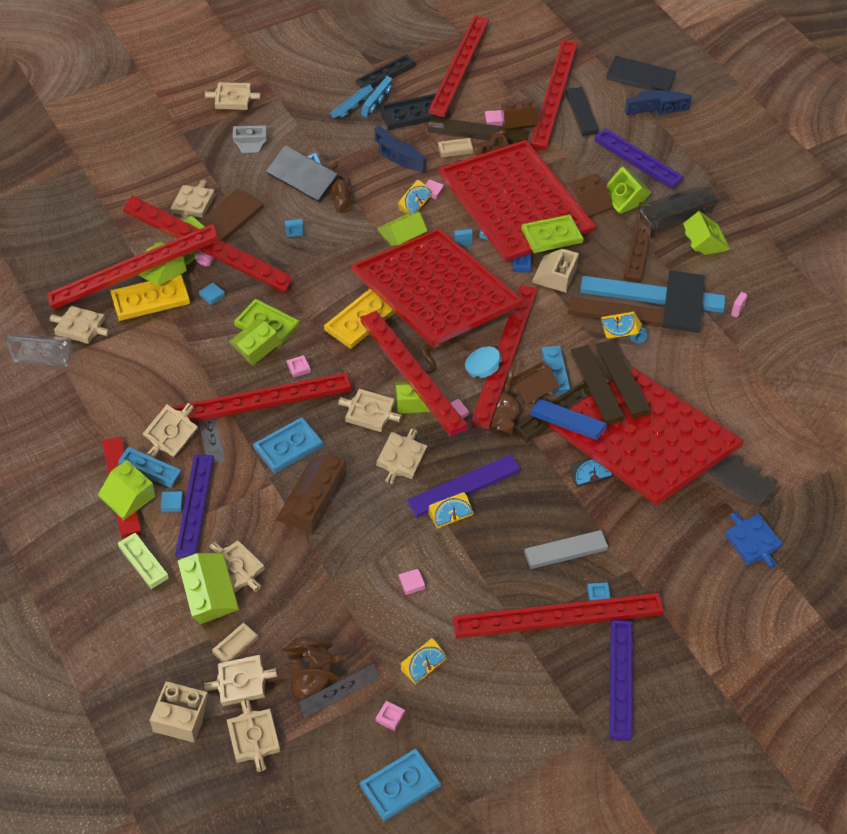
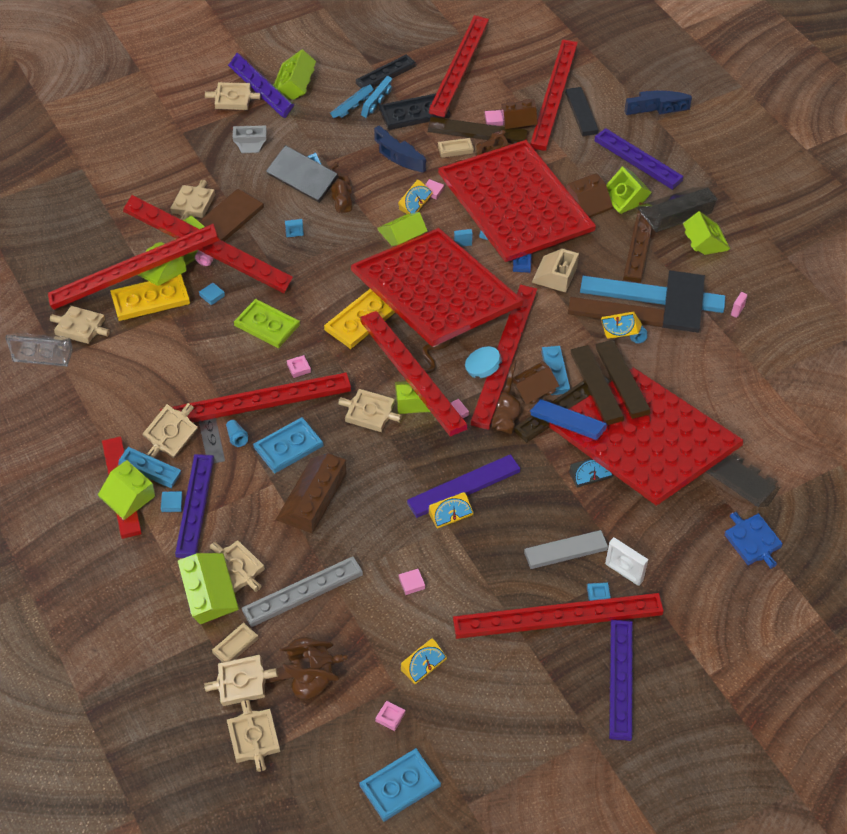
(143, 560): yellowish green plate -> none
(179, 712): tan slope -> none
(237, 435): none -> dark azure cone
(255, 341): lime slope -> none
(261, 85): none -> dark purple tile
(295, 75): none -> lime slope
(302, 591): none -> light grey tile
(339, 690): flat silver sticker -> none
(401, 456): tan plate -> none
(552, 233): lime tile -> none
(626, 561): none -> white tile
(640, 74): black tile -> none

